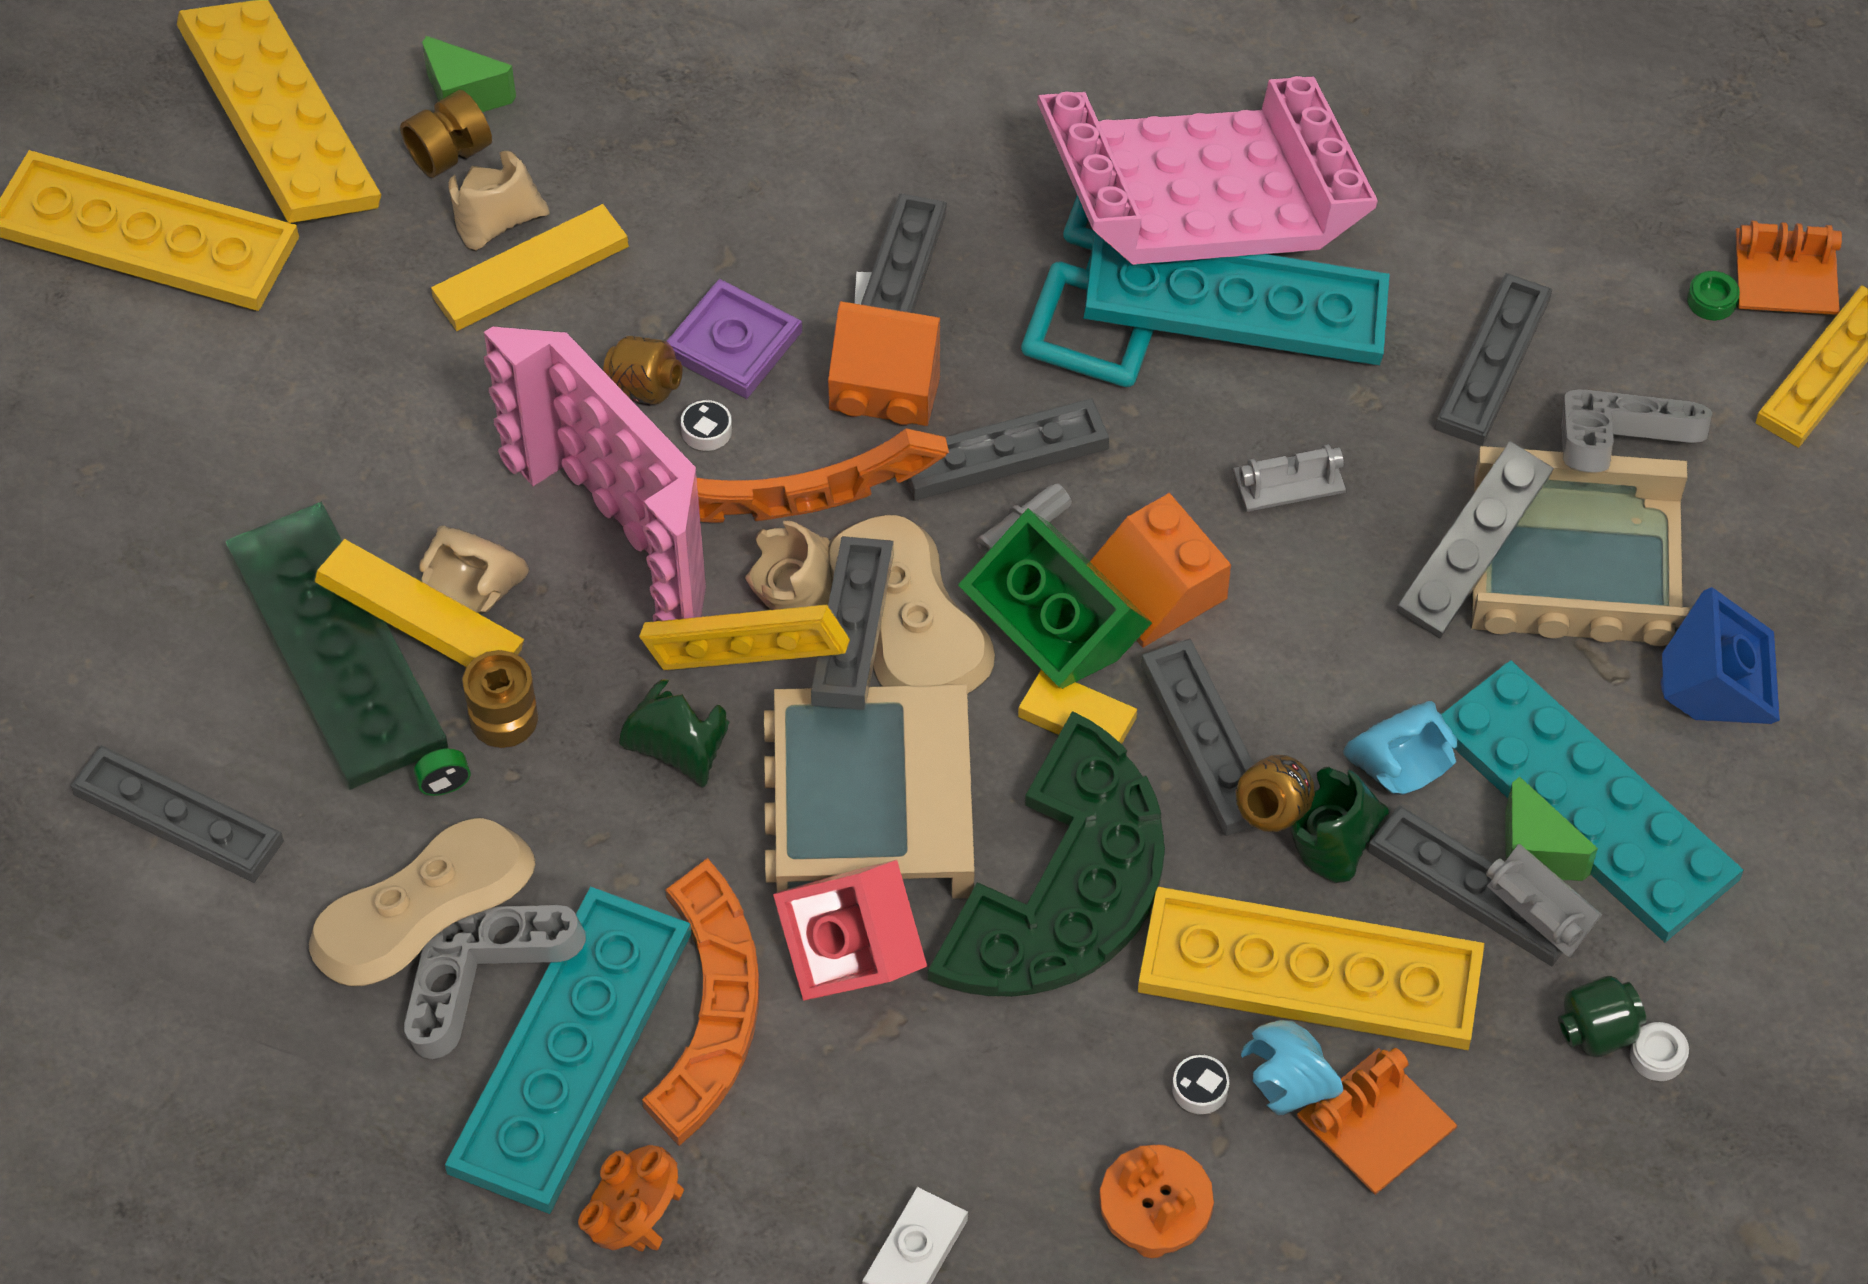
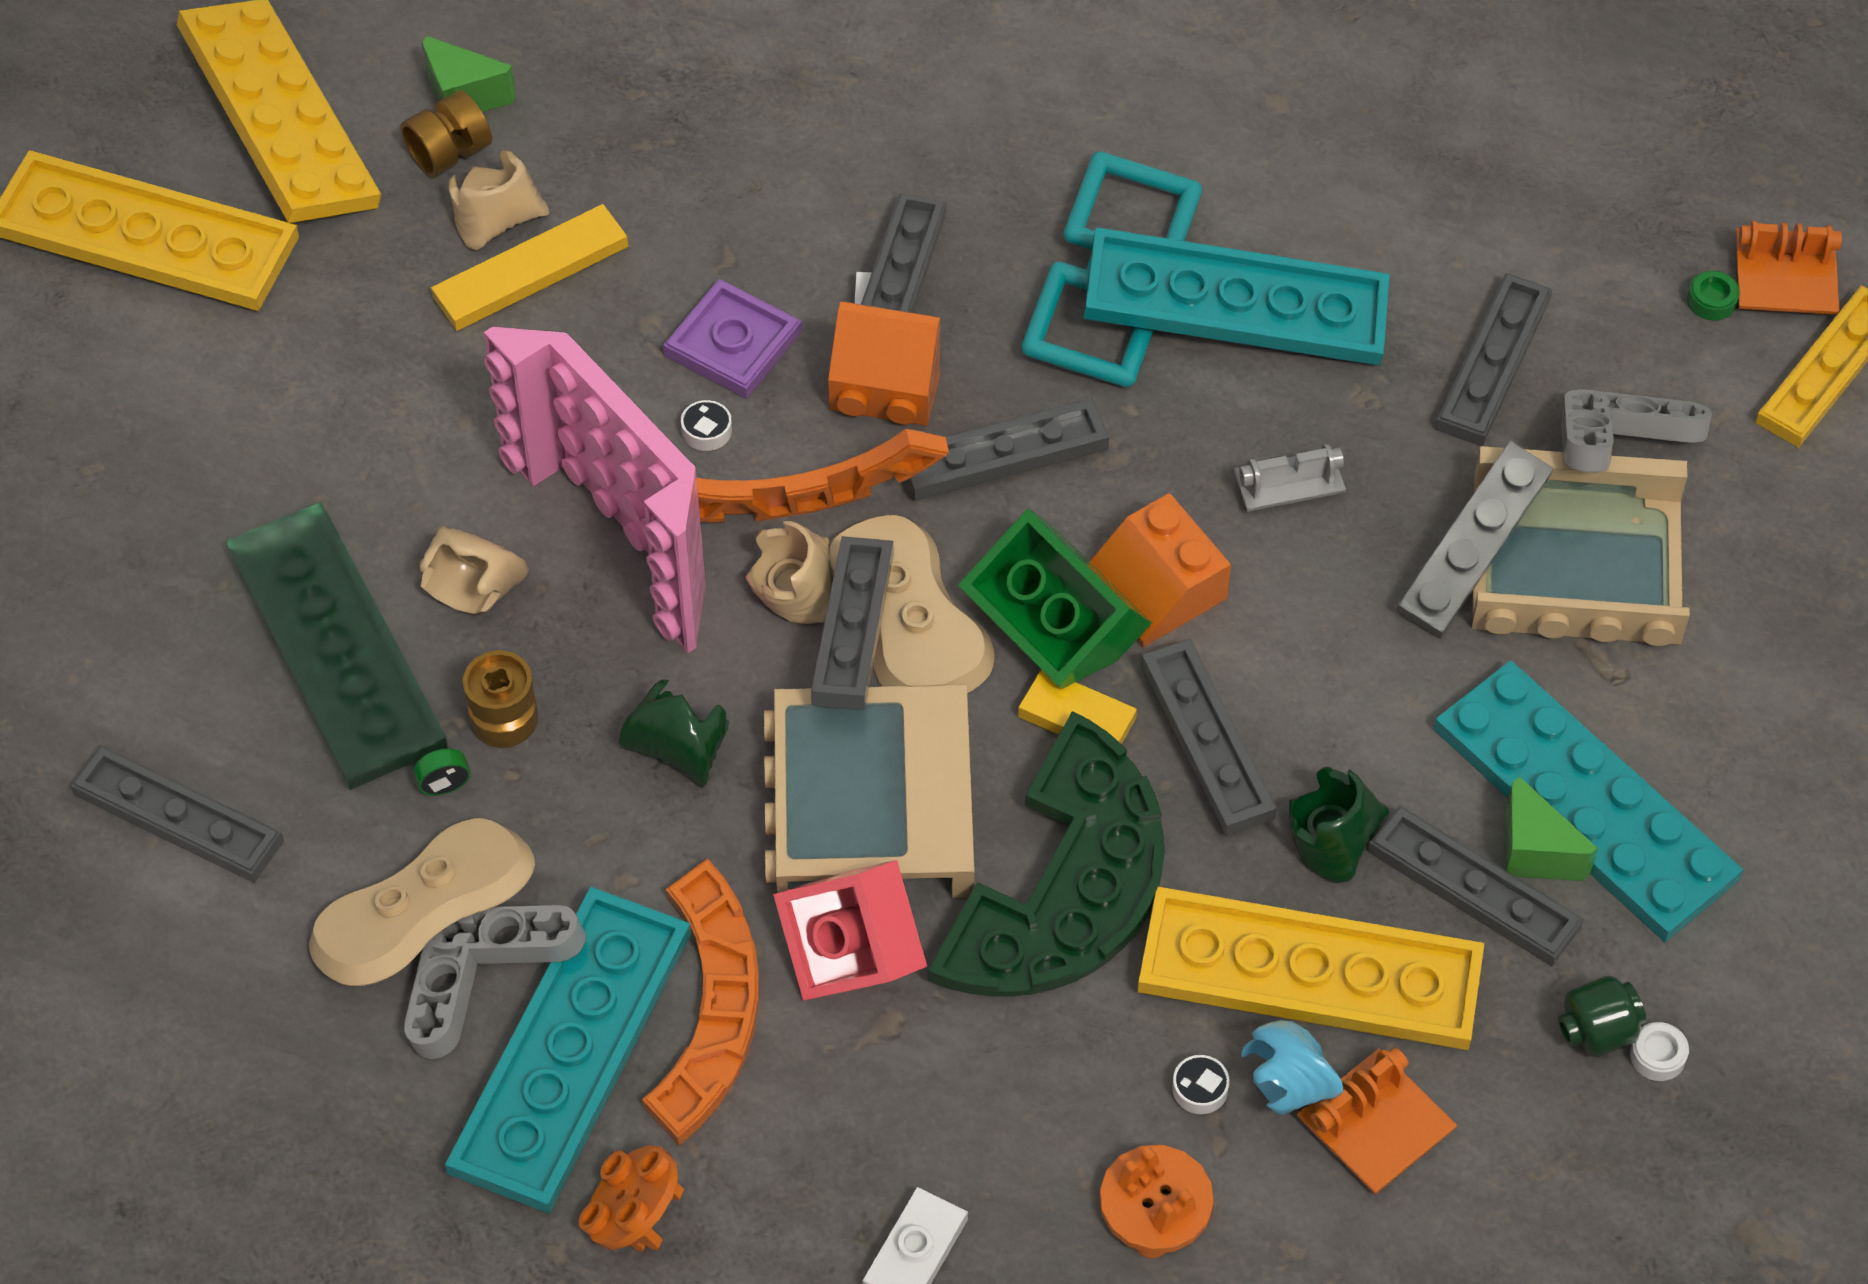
(412, 605): yellow tile -> none
(643, 368): pearl gold head -> none
(745, 637): yellow tile -> none
(1047, 504): light grey axle -> none
(1214, 179): bright pink slope -> none
(1275, 793): pearl gold head -> none
(1405, 749): medium azure hair -> none
(1543, 899): light grey hinge -> none
(1722, 664): blue slope -> none

